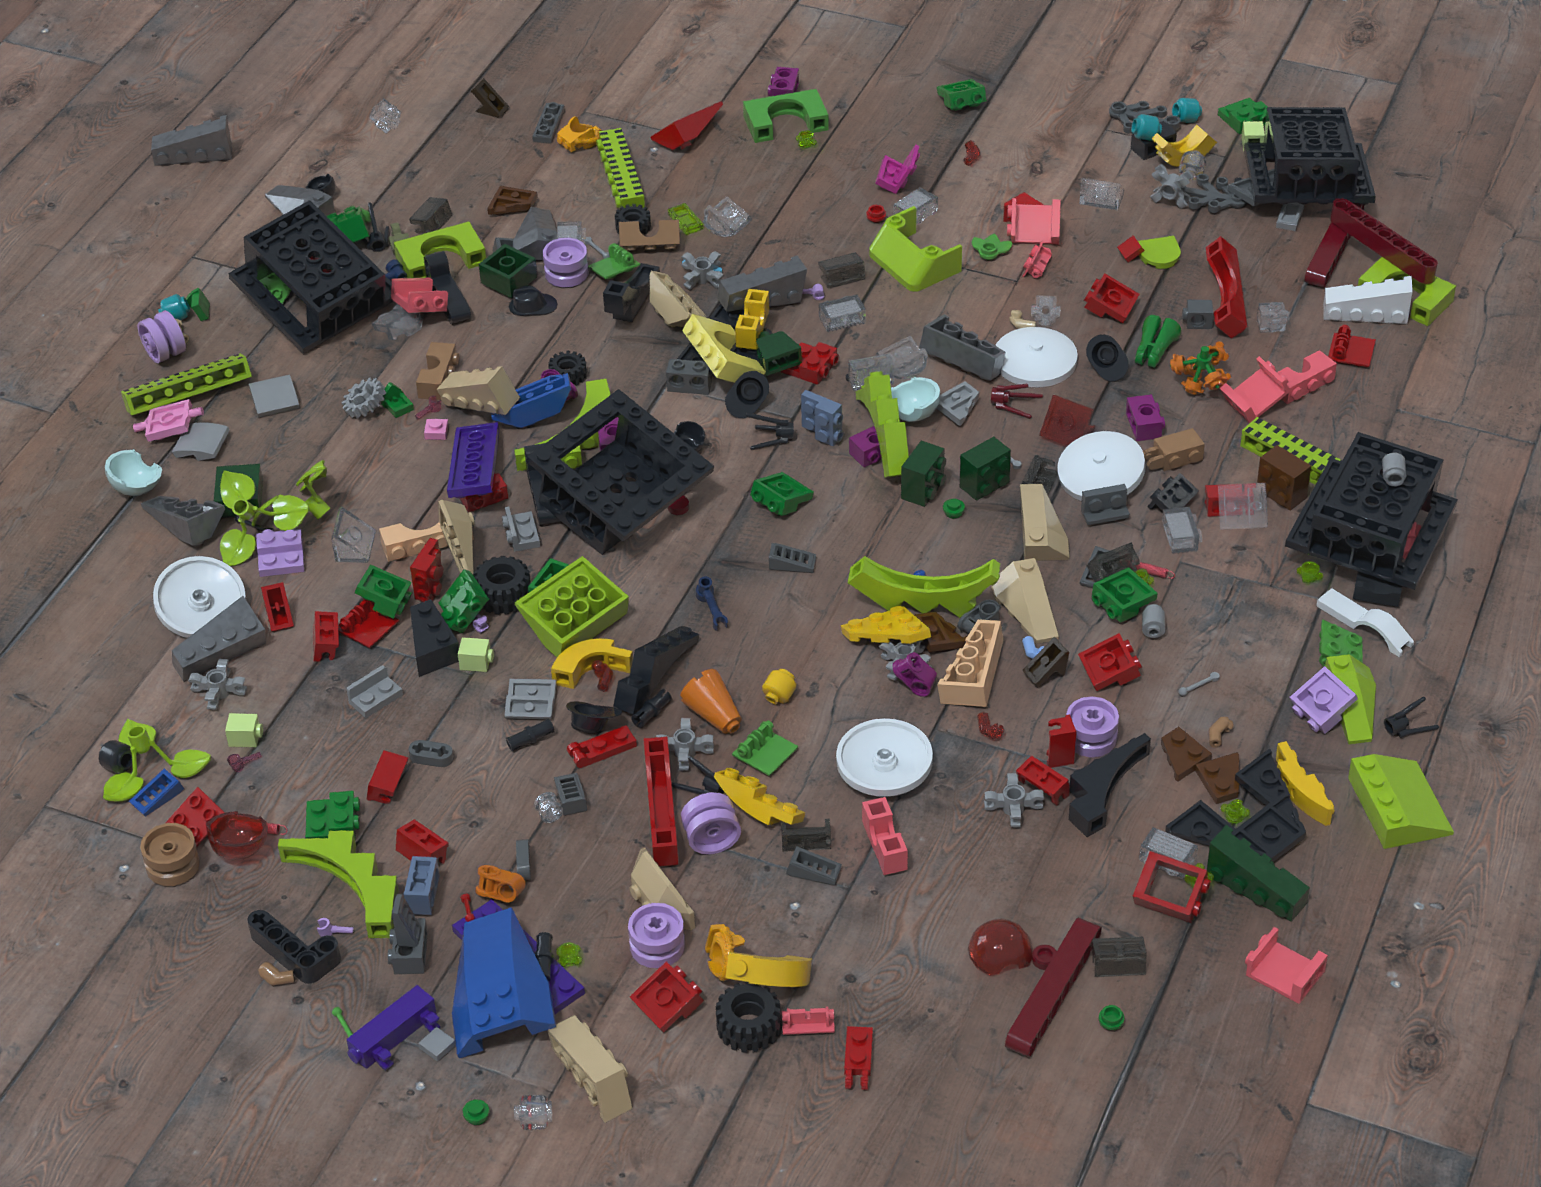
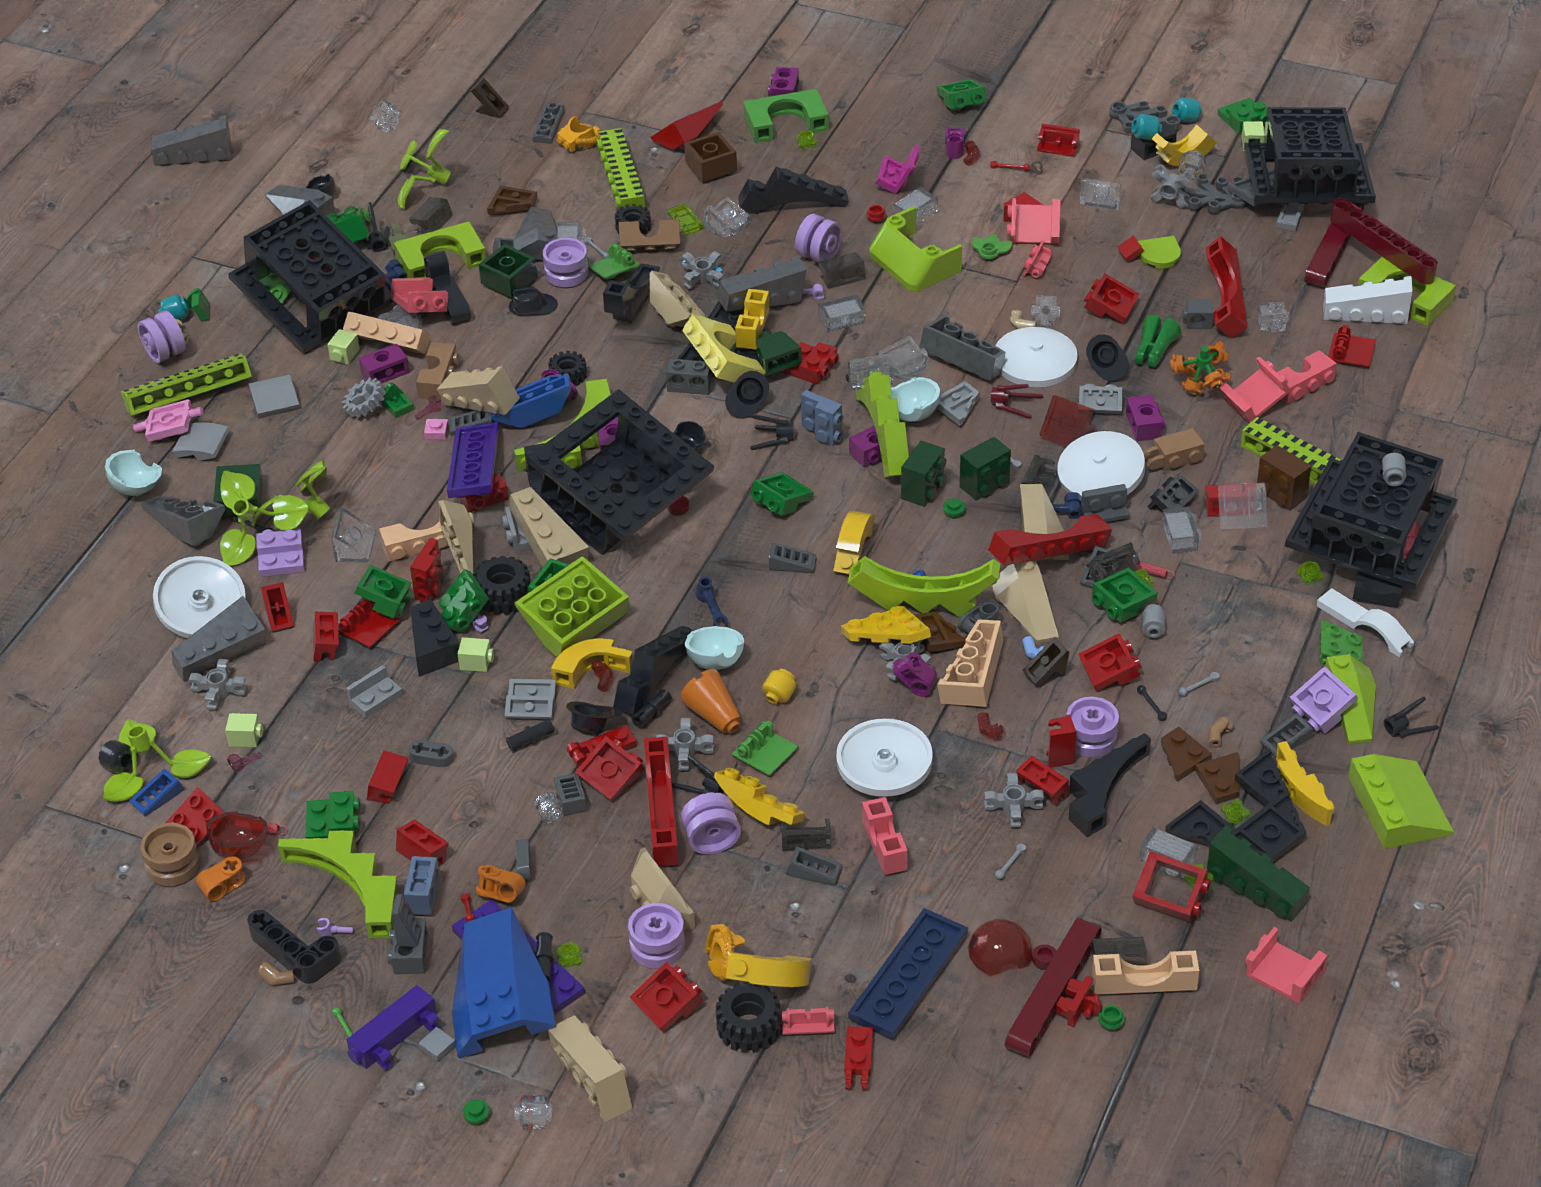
(220, 880): none -> orange piece
(343, 346): none -> yellowish green brick
(384, 364): none -> magenta brick
(387, 332): none -> light nougat arch
(436, 171): none -> lime plant
(471, 418): none -> dark grey slope
(545, 529): none -> tan wedge
(610, 768): none -> red plate
(710, 156): none -> reddish brown brick
(714, 647): none -> light aqua cylinder
(786, 188): none -> black arch
(818, 238): none -> lavender wheel
(851, 539): none -> yellow arch
(908, 973): none -> dark blue plate
(954, 142): none -> magenta piece
(994, 164): none -> red hinge
(1017, 546): none -> red arch
(1020, 849): none -> light grey hinge
(1058, 140): none -> red hinge
(1072, 505): none -> dark blue brick
(1082, 1001): none -> red hips
(1102, 399): none -> light grey bracket
(1162, 716): none -> black hinge
(1174, 973): none -> light nougat arch
(1294, 722): none -> dark grey slope

